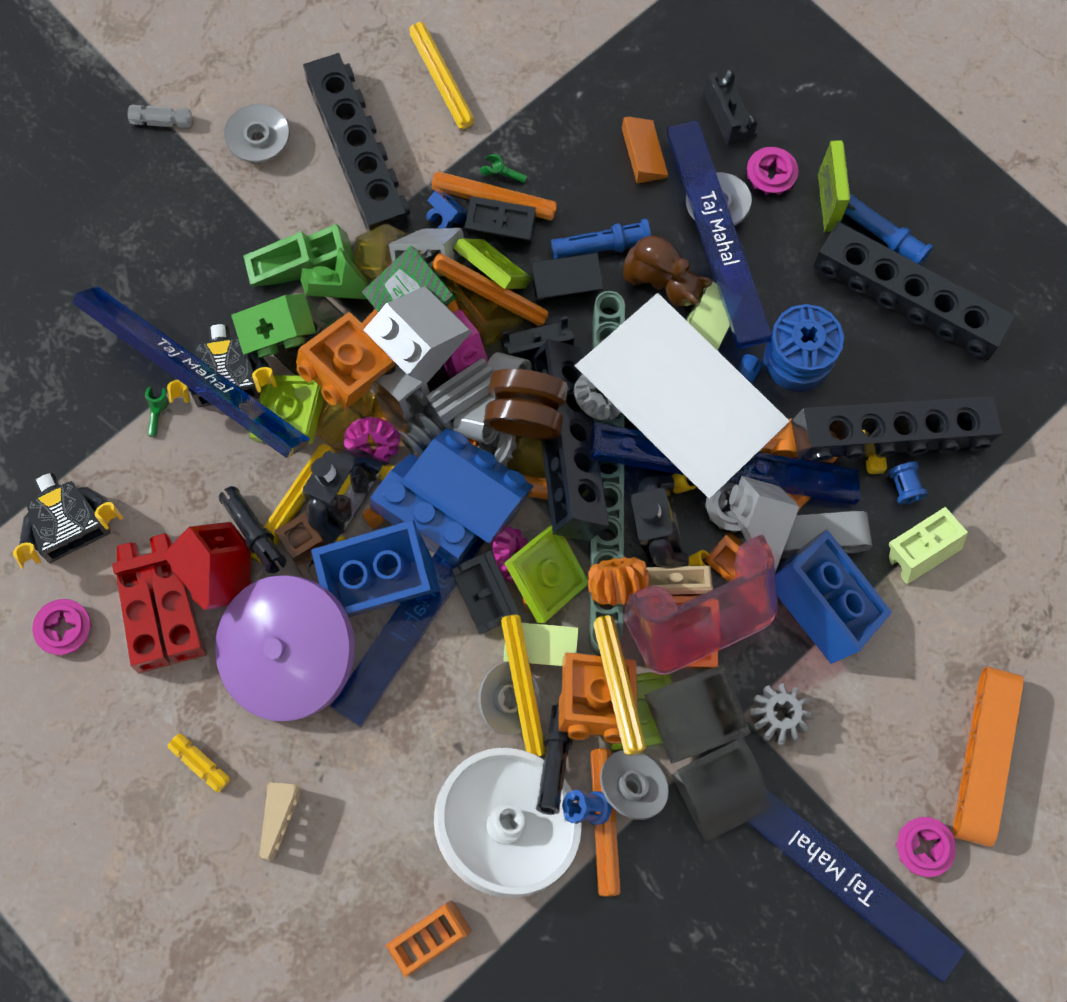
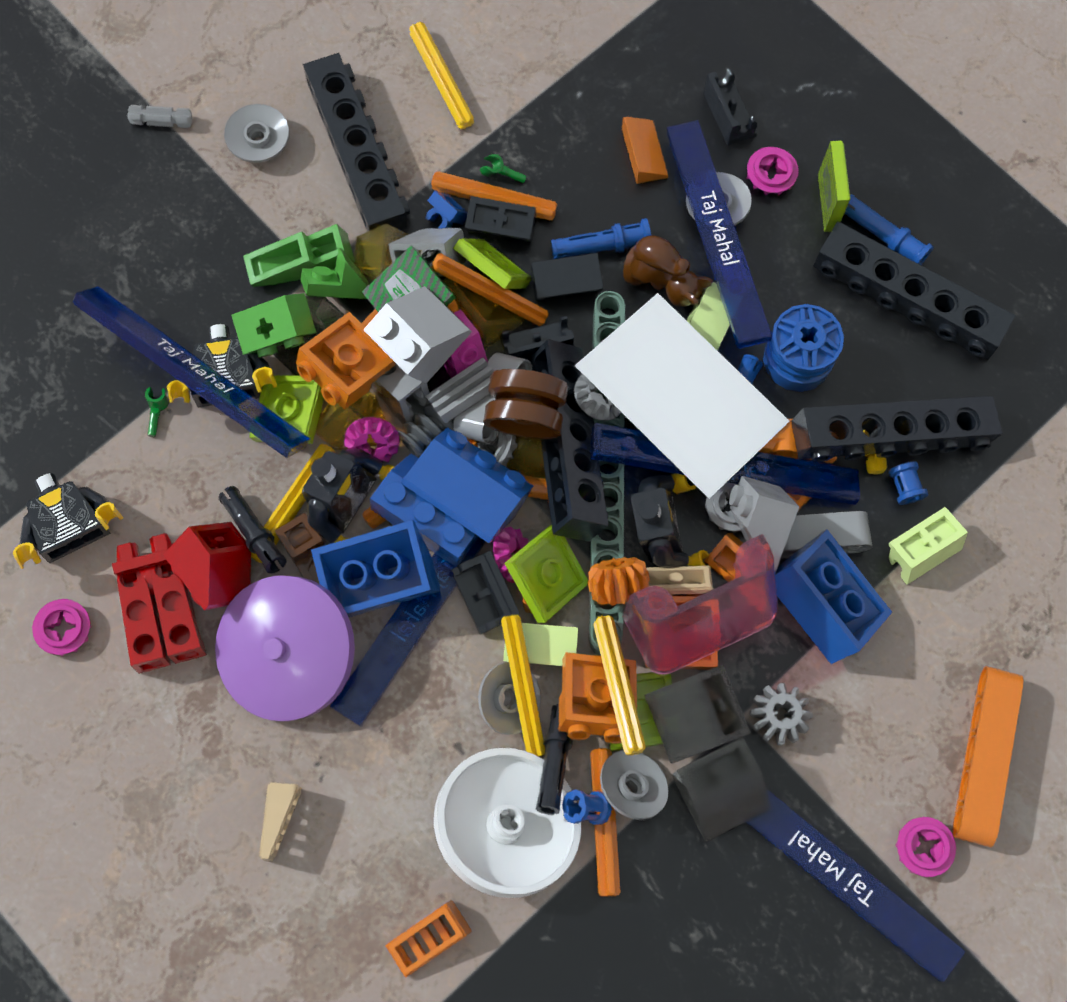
(198, 762): yellow axle -> none

